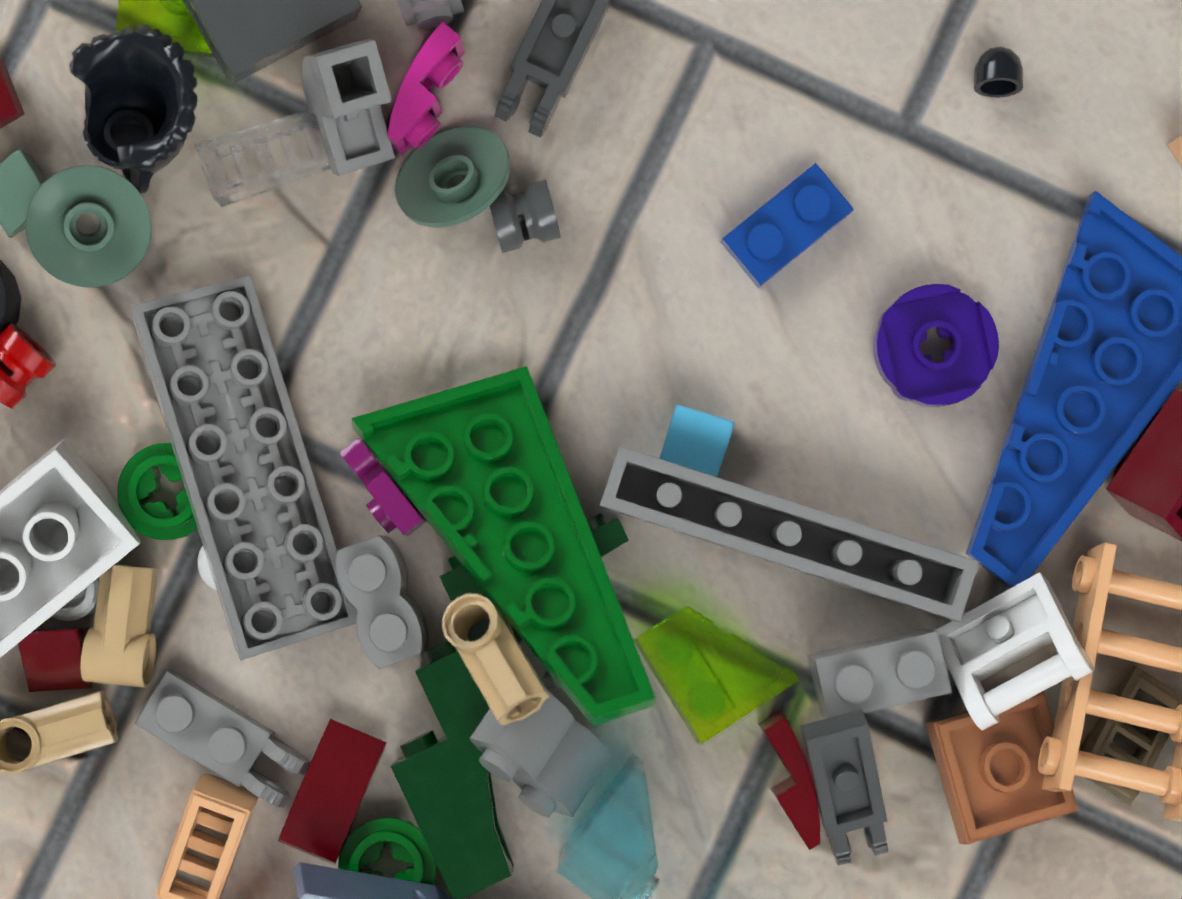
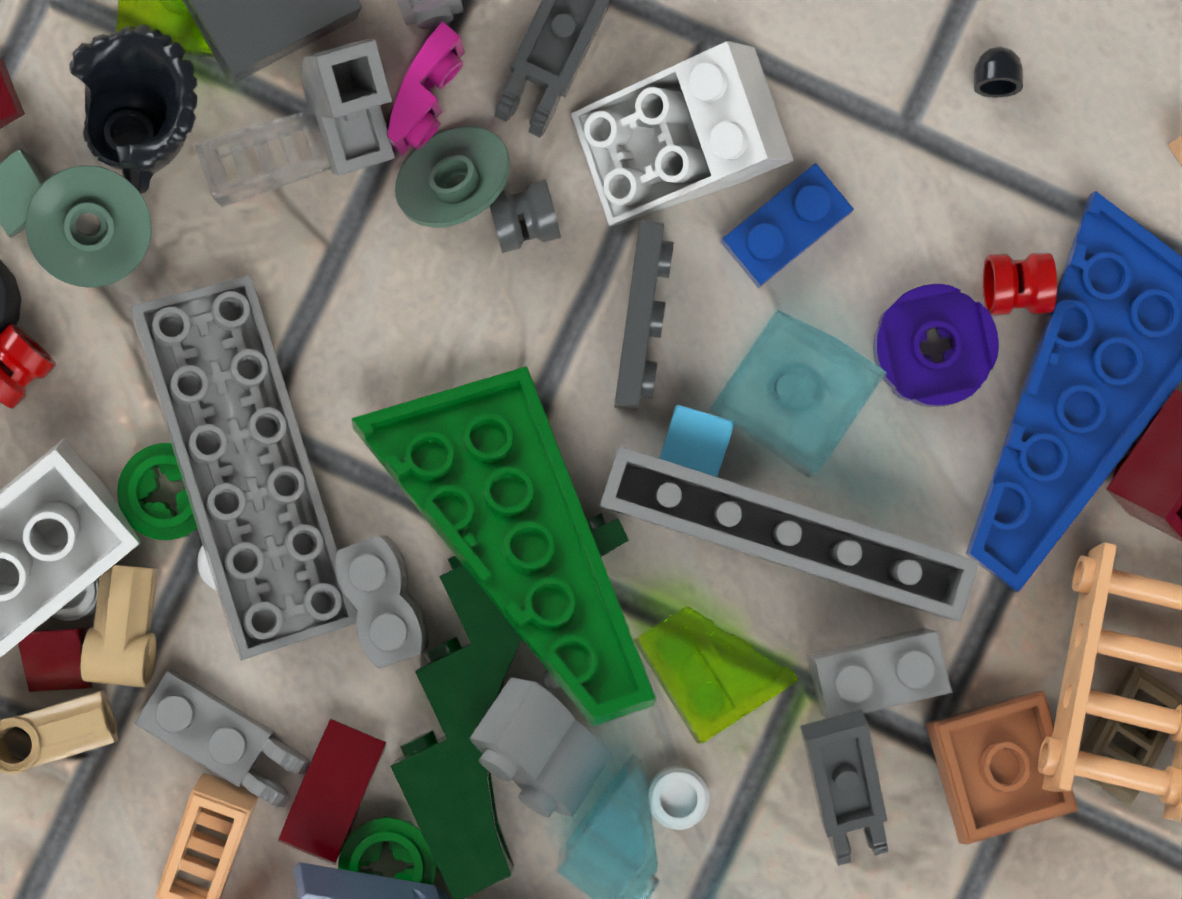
(390, 503): magenta plate -> none
(495, 659): tan piece -> none
(643, 317): none -> dark grey plate
(678, 797): none -> white tile
(682, 133): none -> white slope
(796, 792): dark red slope -> none
(797, 392): none -> clear light blue slope
(1004, 633): white plate -> none
(1020, 283): none -> red wheel

